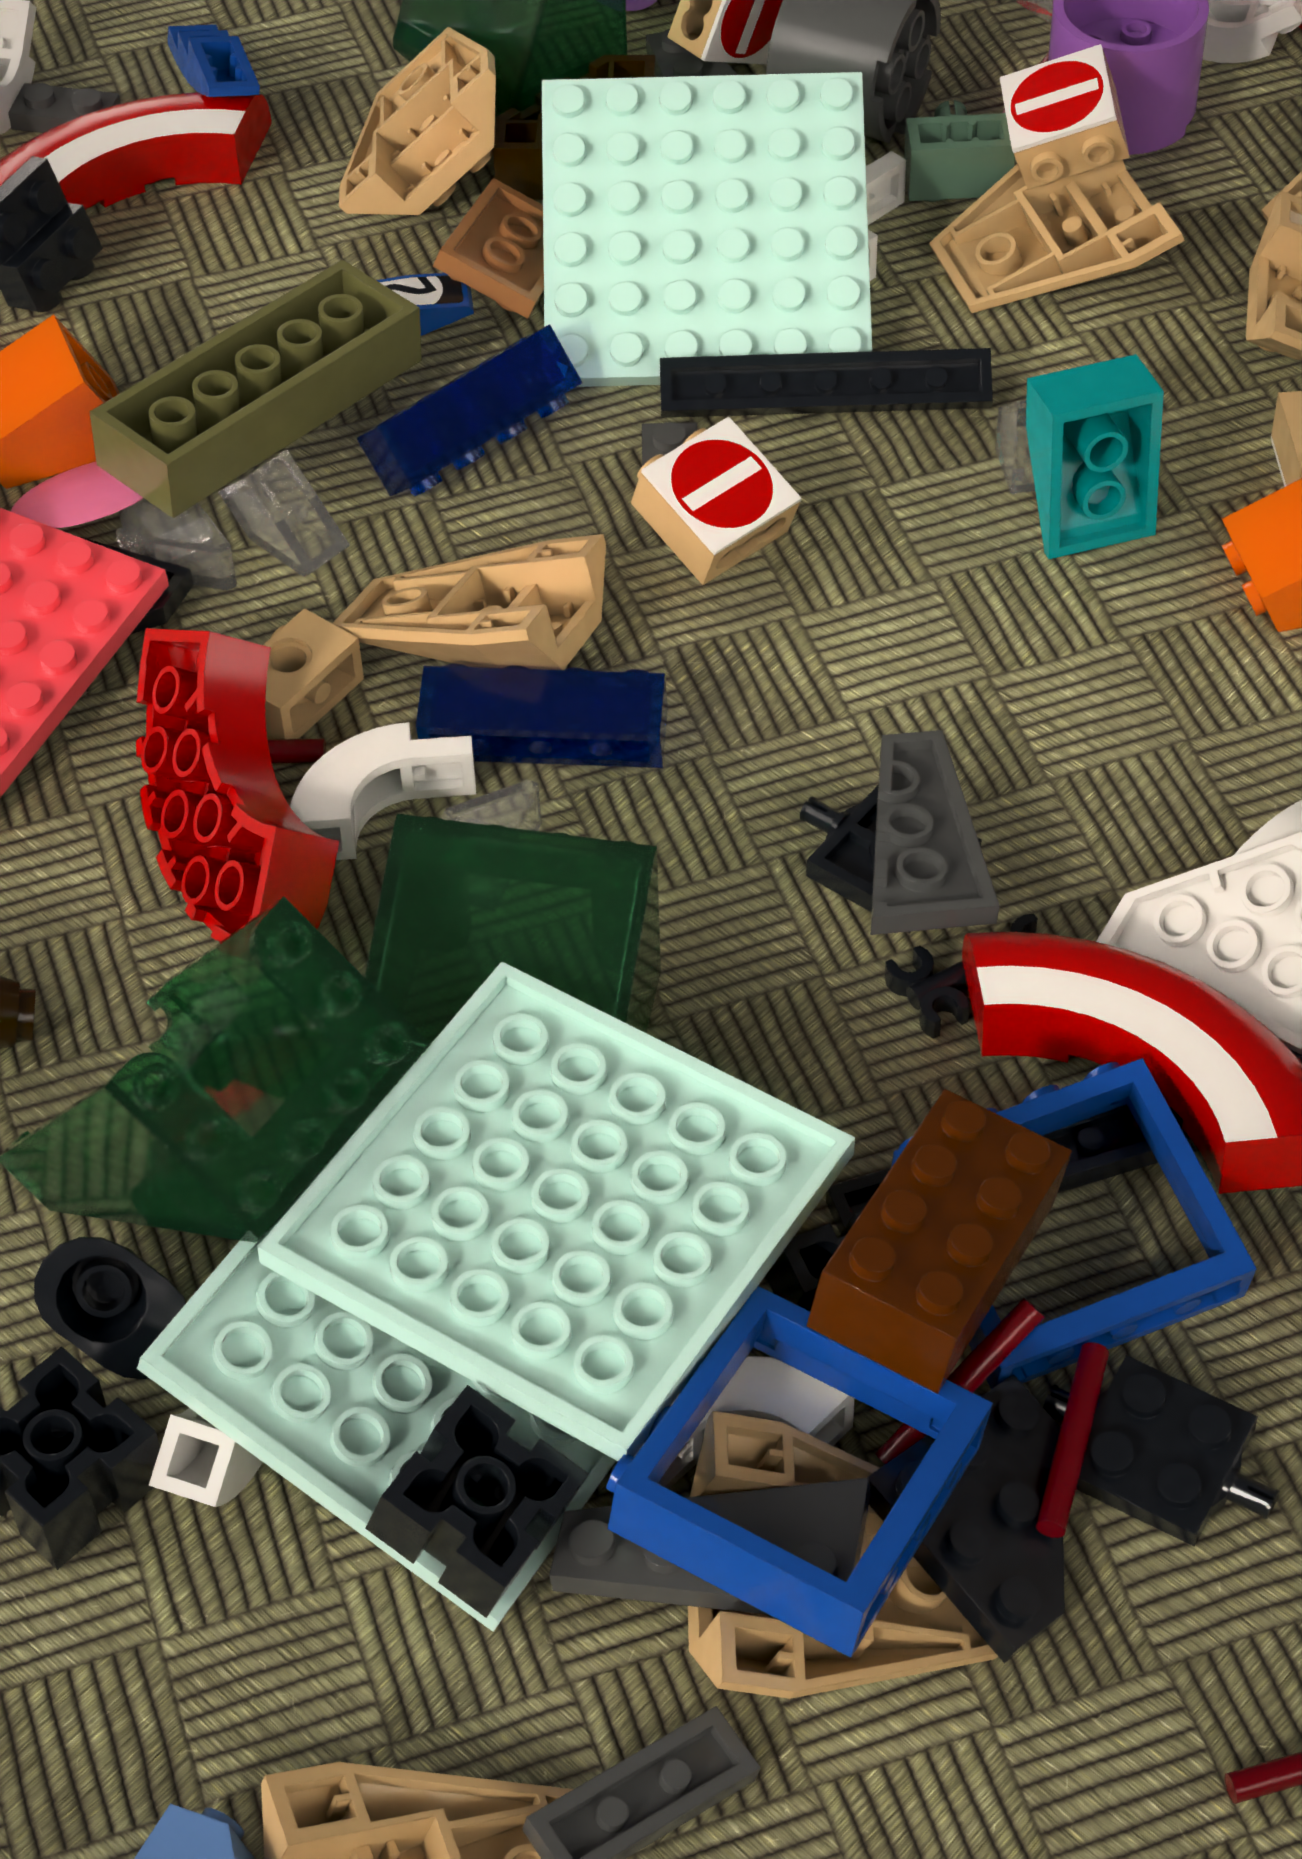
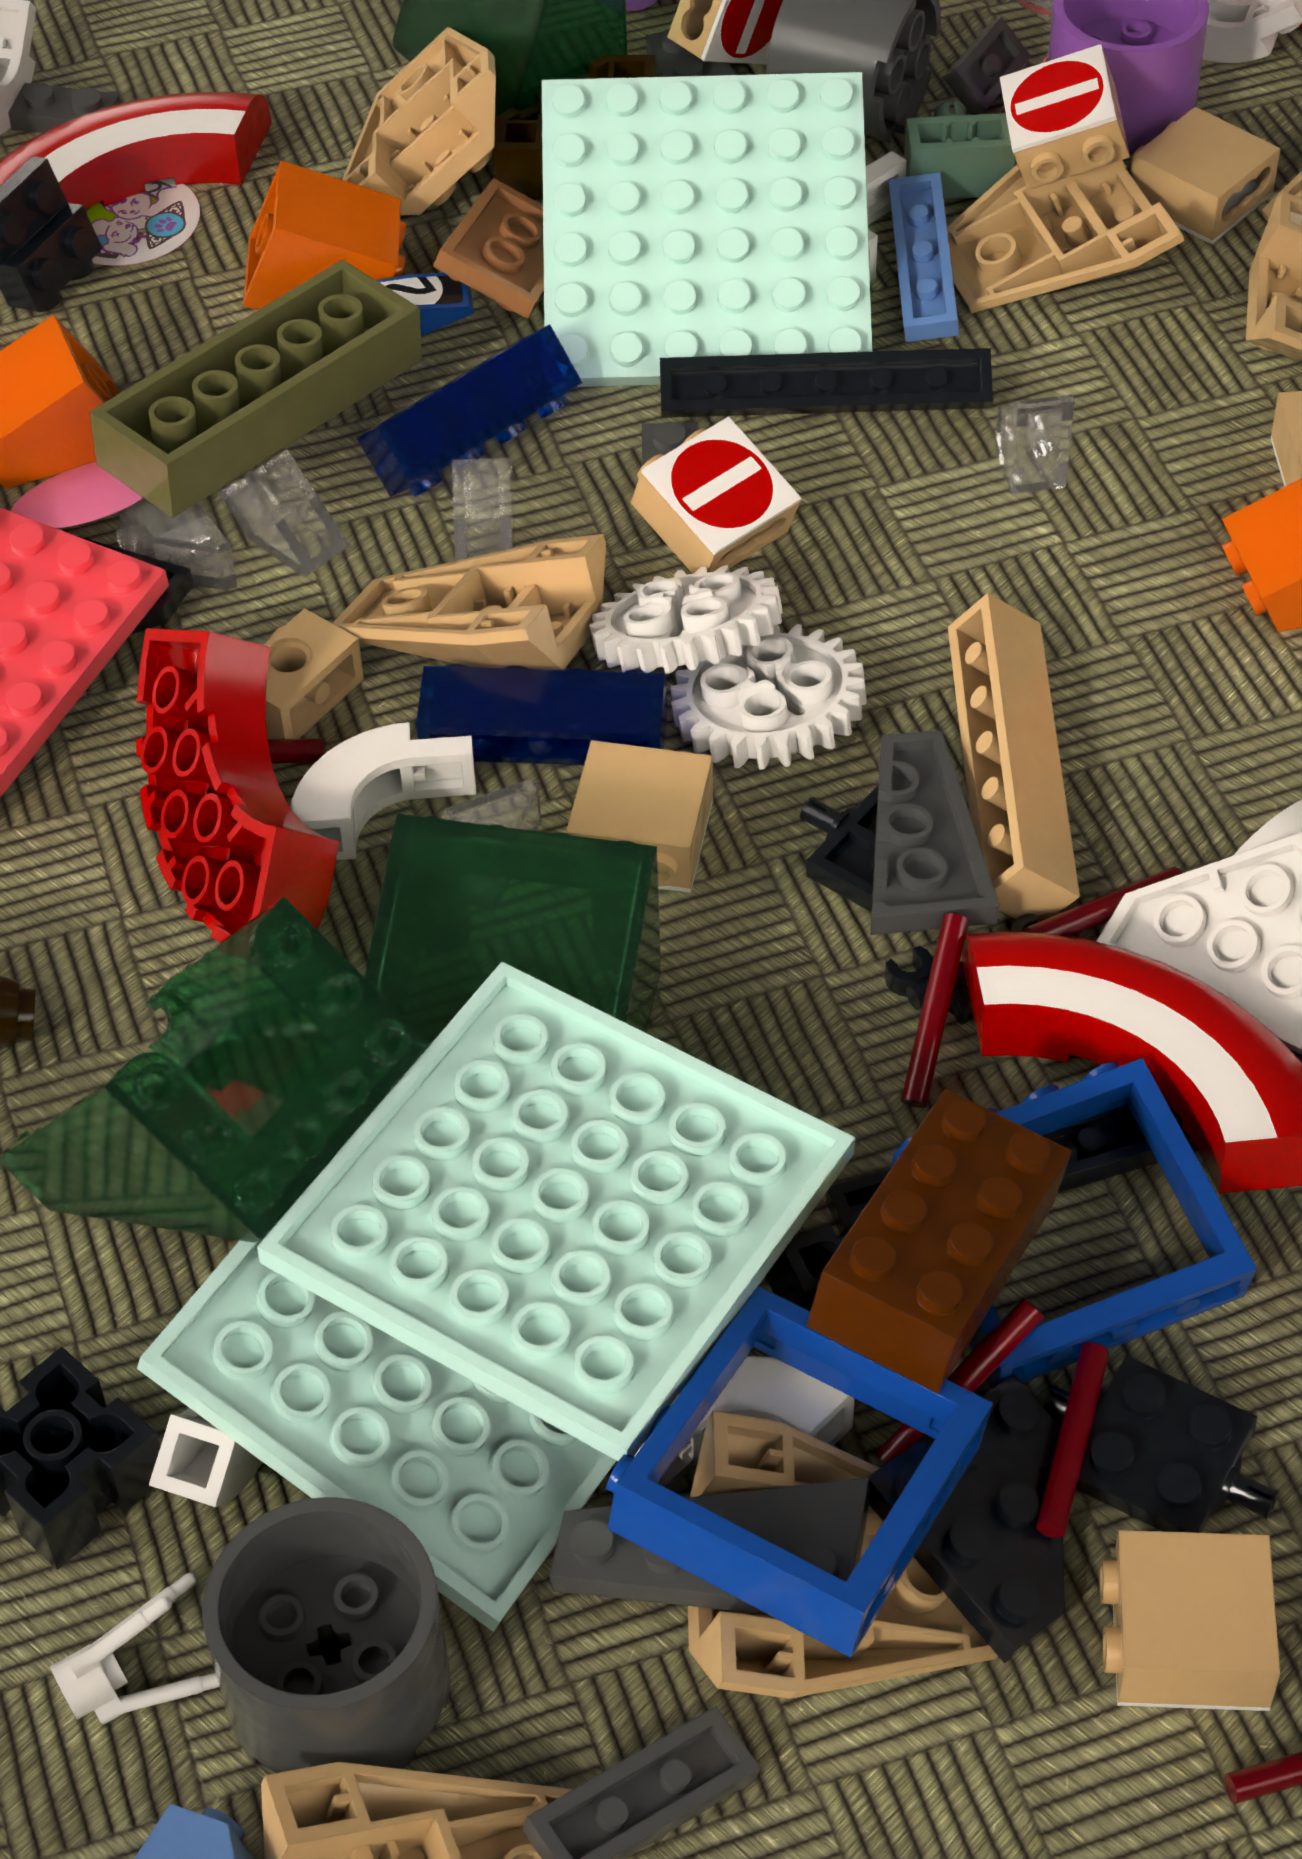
(93, 1673): none -> white plant
(105, 1301): black piece -> none
(145, 223): none -> white sticker
(212, 61): blue slope -> none
(313, 224): none -> orange slope
(316, 1588): none -> dark grey brick
(475, 1457): black brick -> none
(482, 506): none -> clear slope
(647, 800): none -> tan piece
(686, 619): none -> white gear
(771, 699): none -> white gear
(923, 257): none -> medium blue plate
(935, 1010): none -> dark red bar
(979, 69): none -> dark grey plate
(1012, 758): none -> tan brick
(1095, 454): teal slope -> none
(1095, 911): none -> dark red bar
(1191, 1620): none -> tan piece
(1206, 173): none -> tan piece

